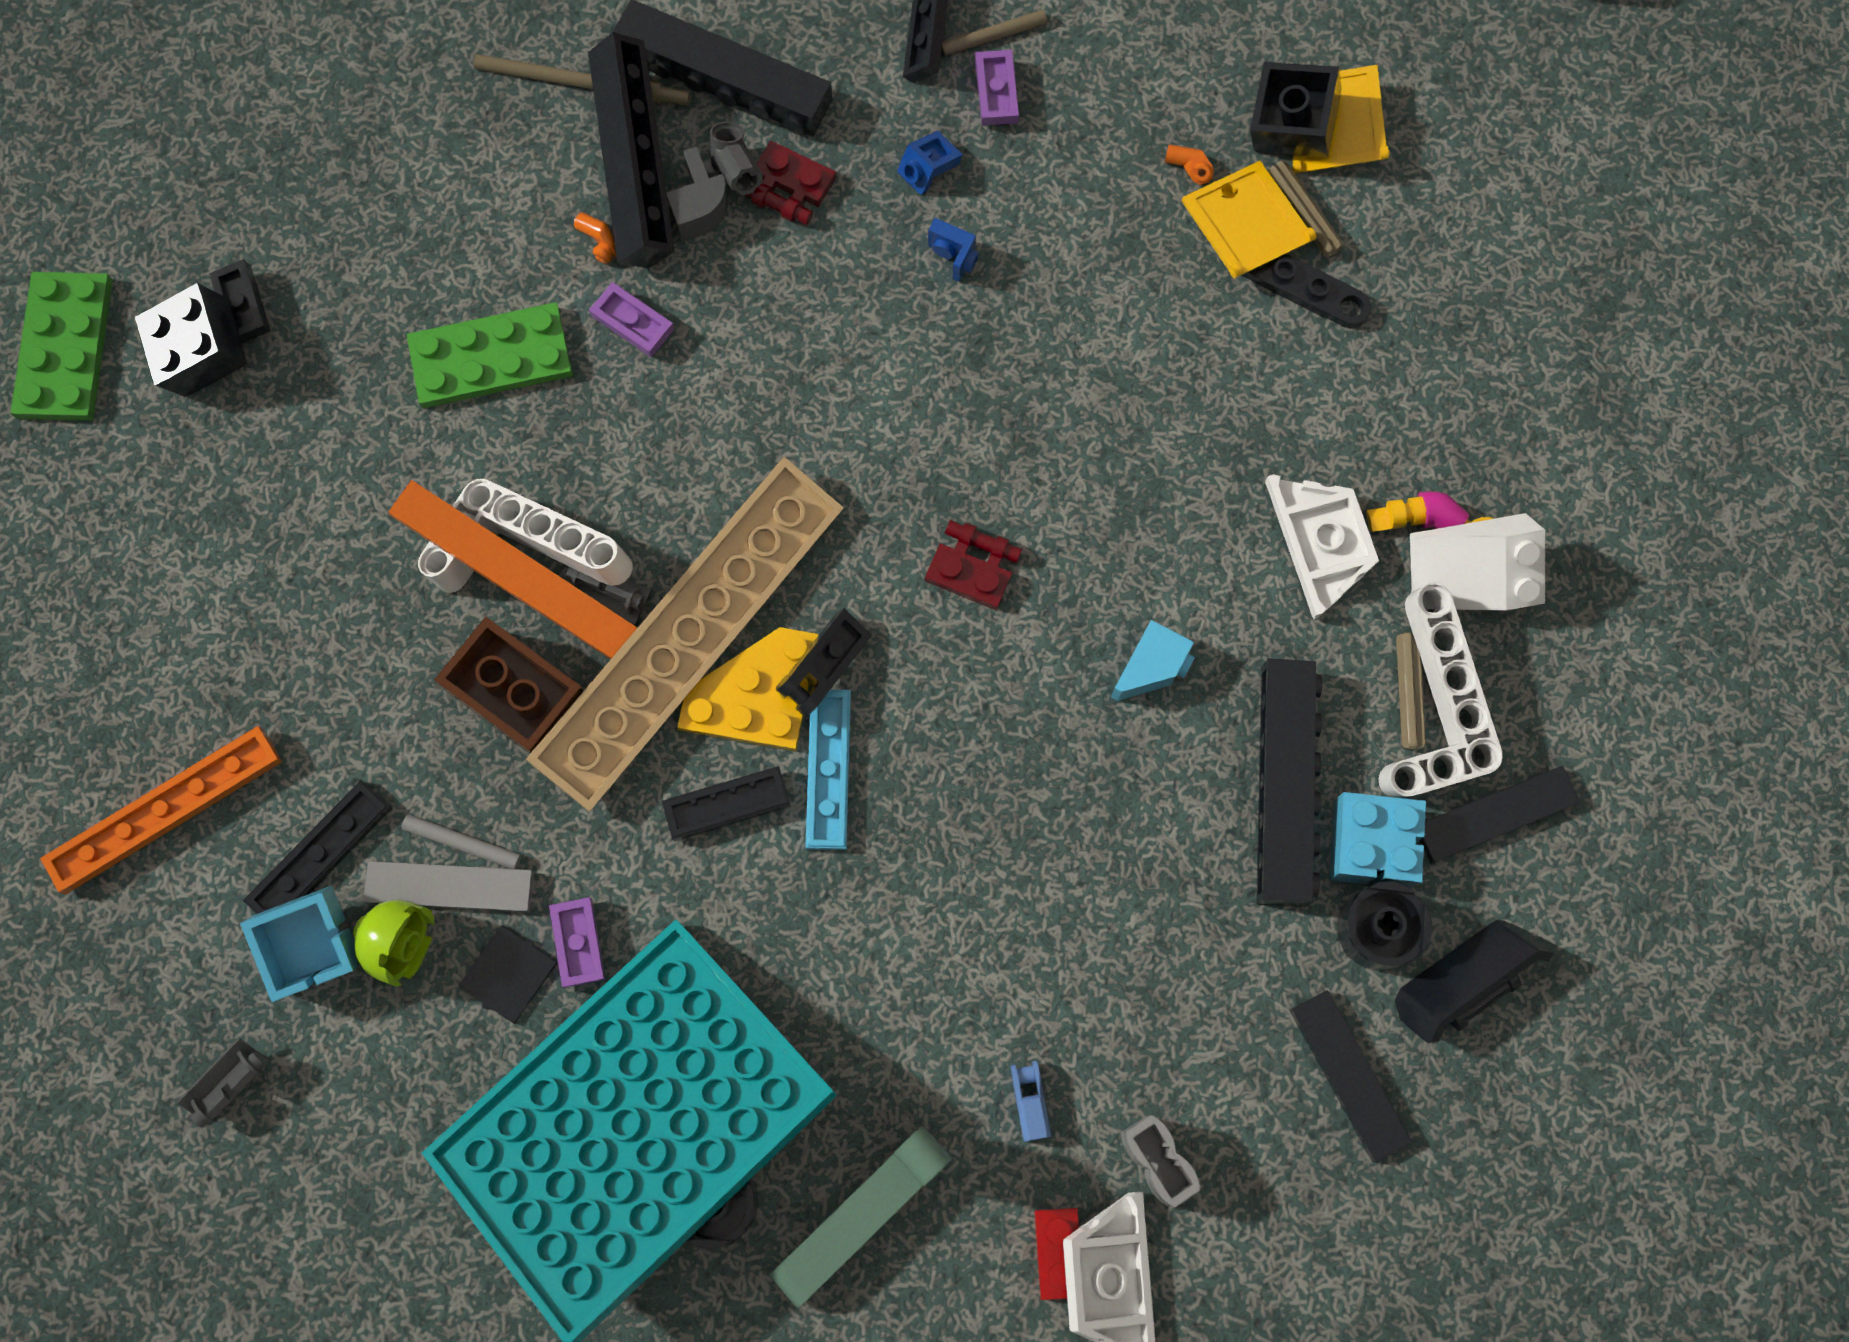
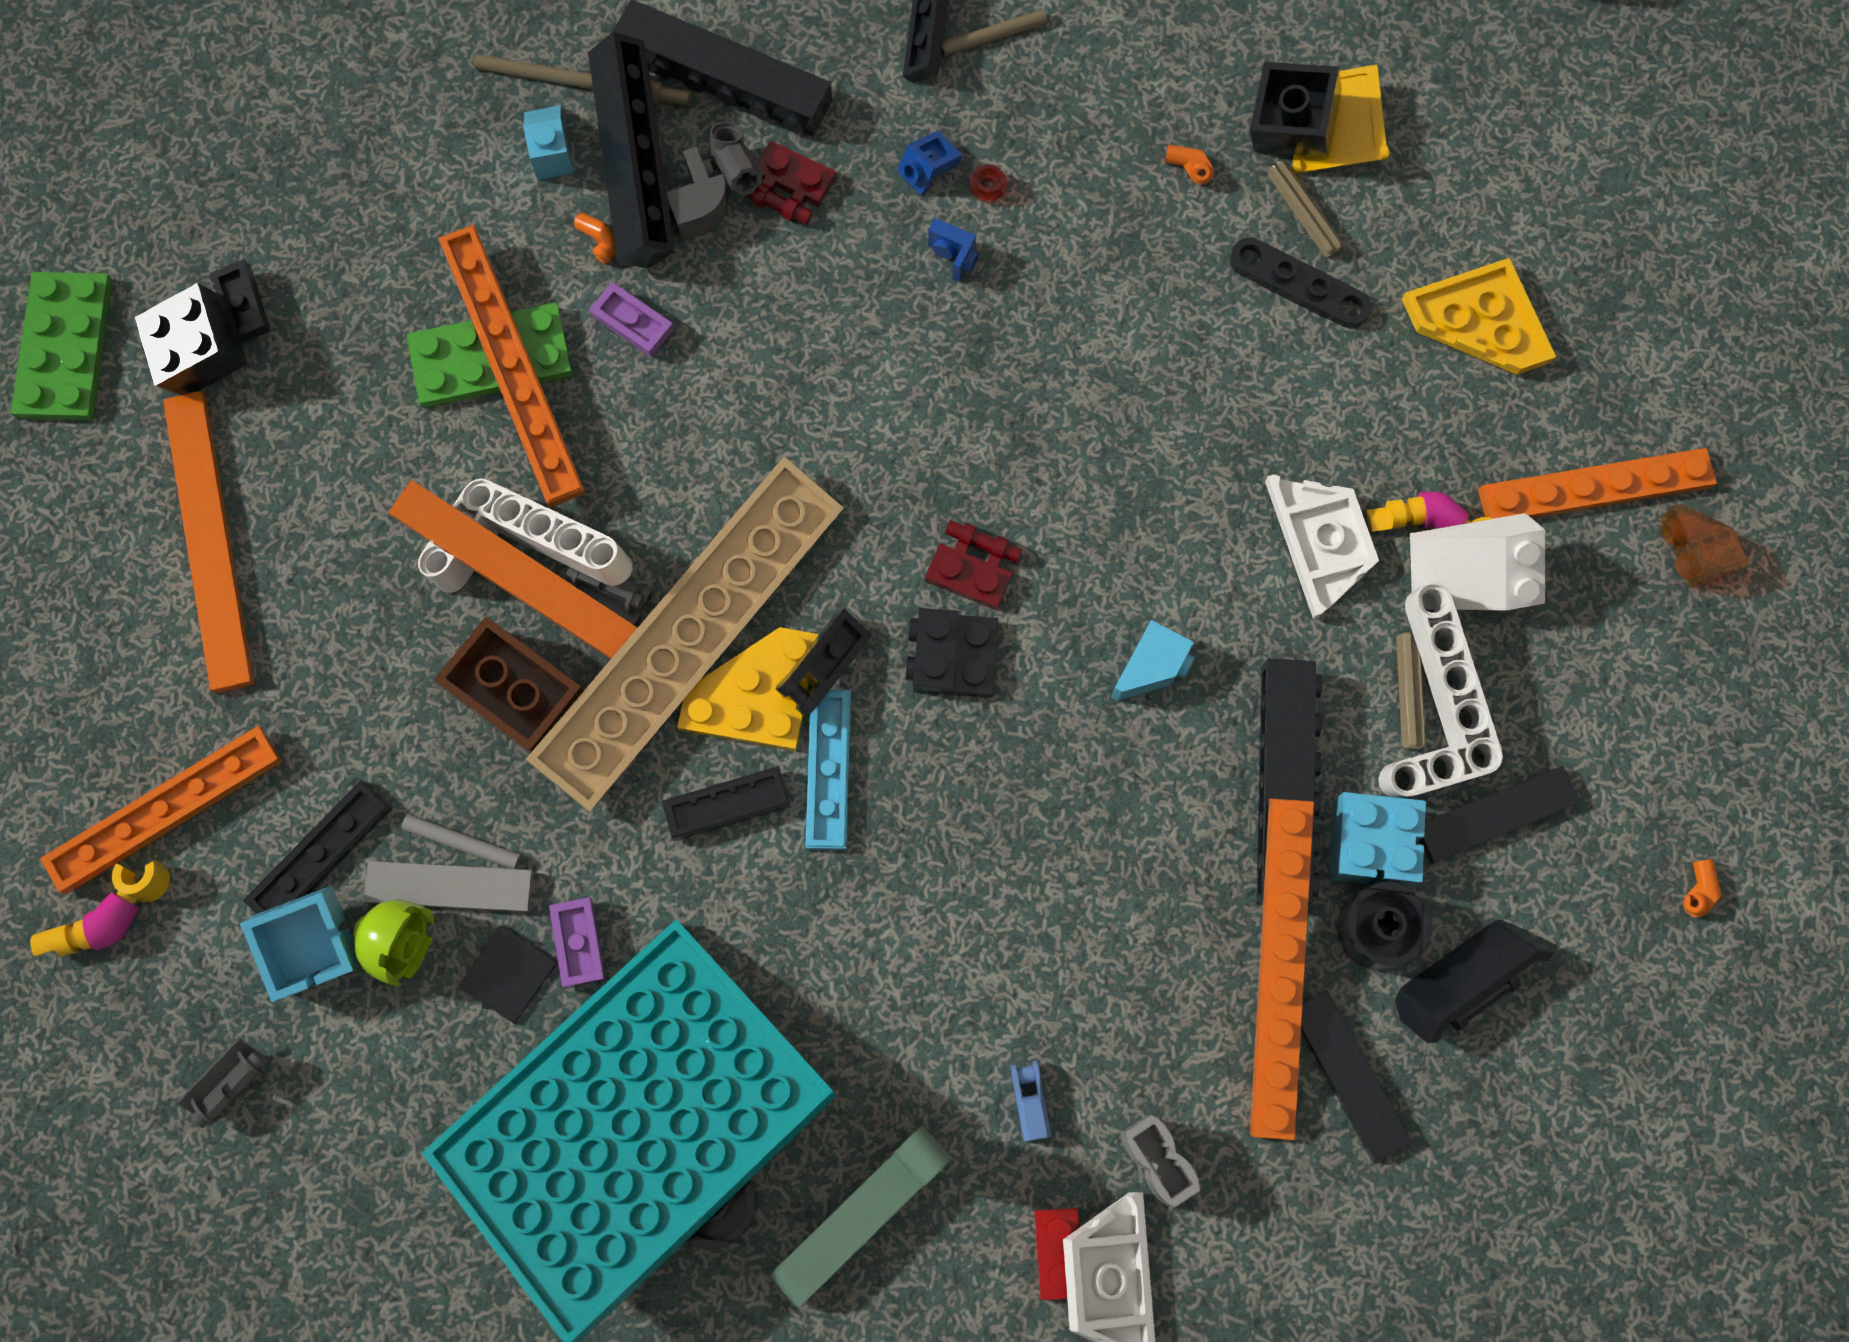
(110, 919): none -> yellow piece
(208, 543): none -> orange tile
(512, 366): none -> orange tile
(548, 142): none -> medium azure slope
(952, 653): none -> black plate
(988, 173): none -> clear red plate
(996, 87): medium lavender plate -> none
(1250, 225): yellow container -> none
(1281, 969): none -> orange plate
(1483, 316): none -> yellow plate
(1599, 485): none -> orange plate
(1702, 545): none -> clear orange slope
(1705, 892): none -> orange arm

